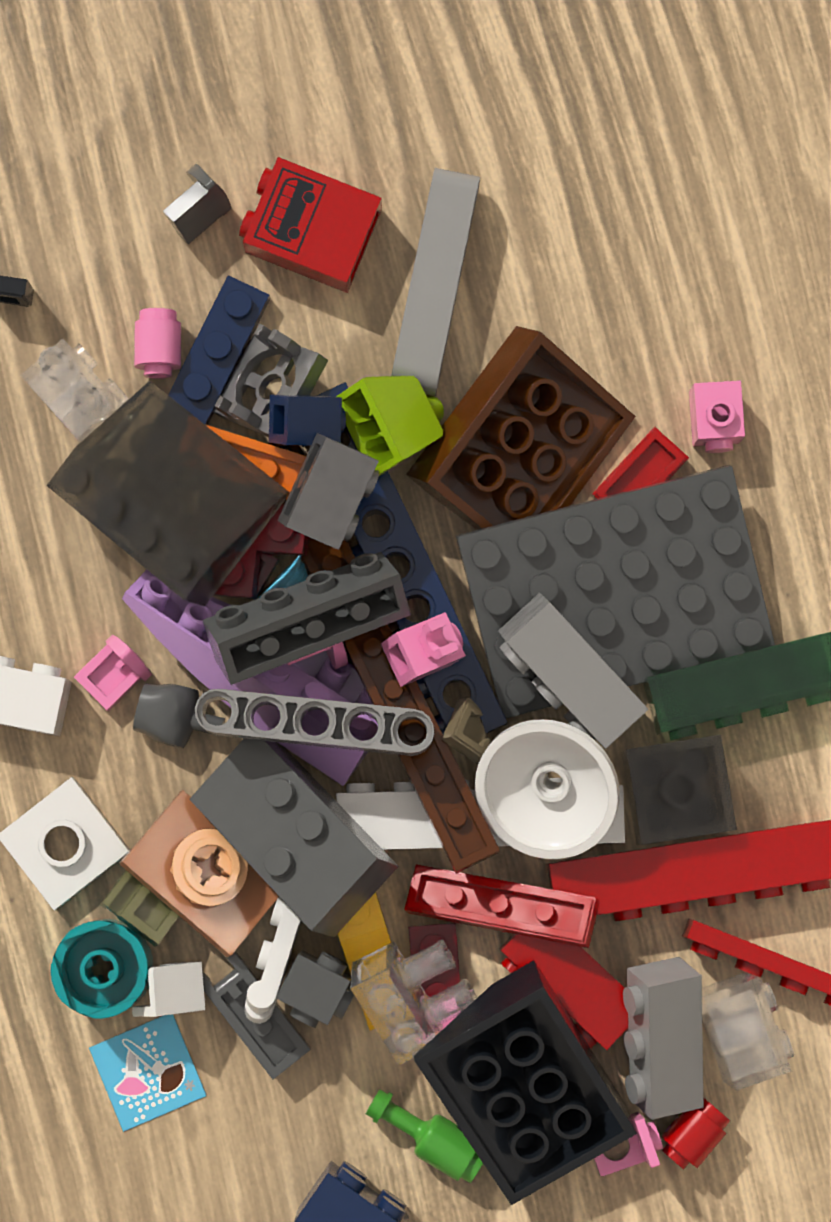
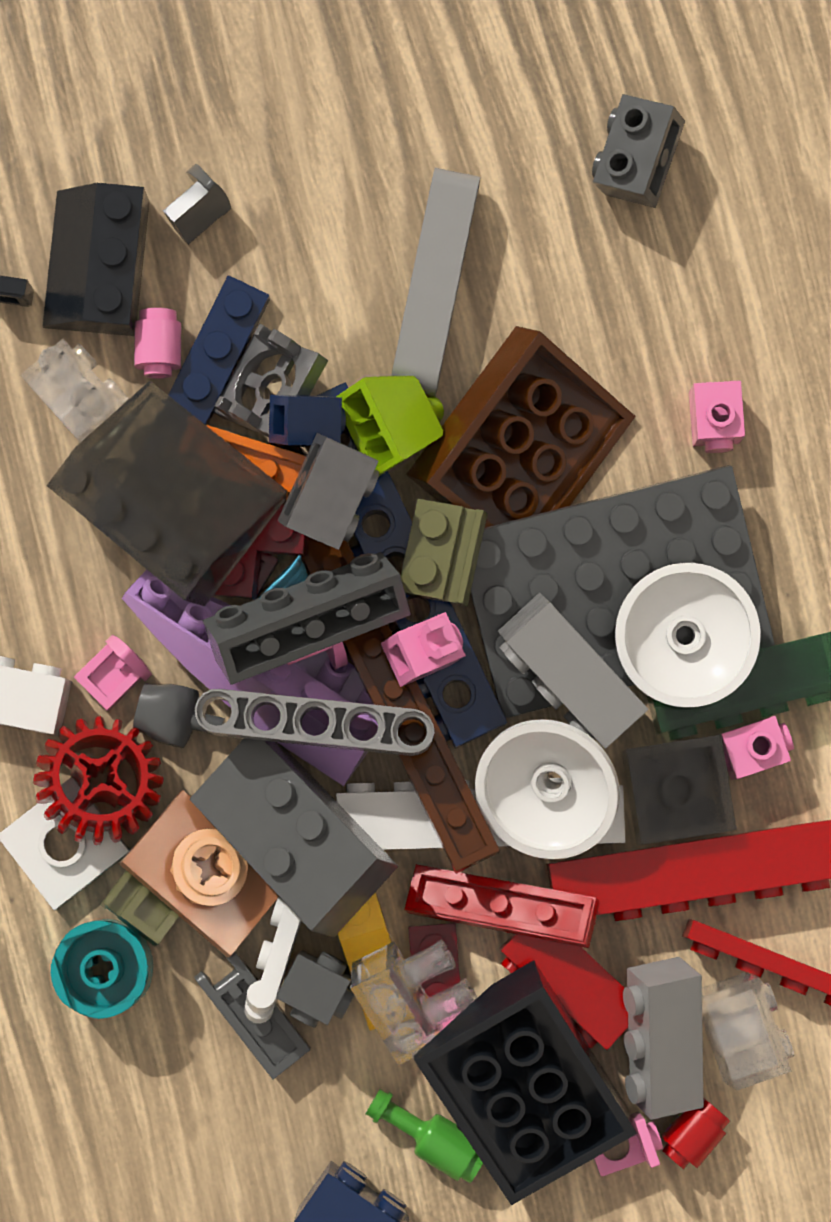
(85, 768): none -> red gear
(96, 259): none -> black slope
(147, 1071): medium azure sticker -> none
(173, 990): white panel -> none
(310, 224): red brick -> none
(442, 551): none -> olive plate
(466, 730): dark tan tile -> none
(638, 150): none -> dark grey brick
(647, 464): red tile -> none
(723, 638): none -> white dish
(756, 747): none -> bright pink brick

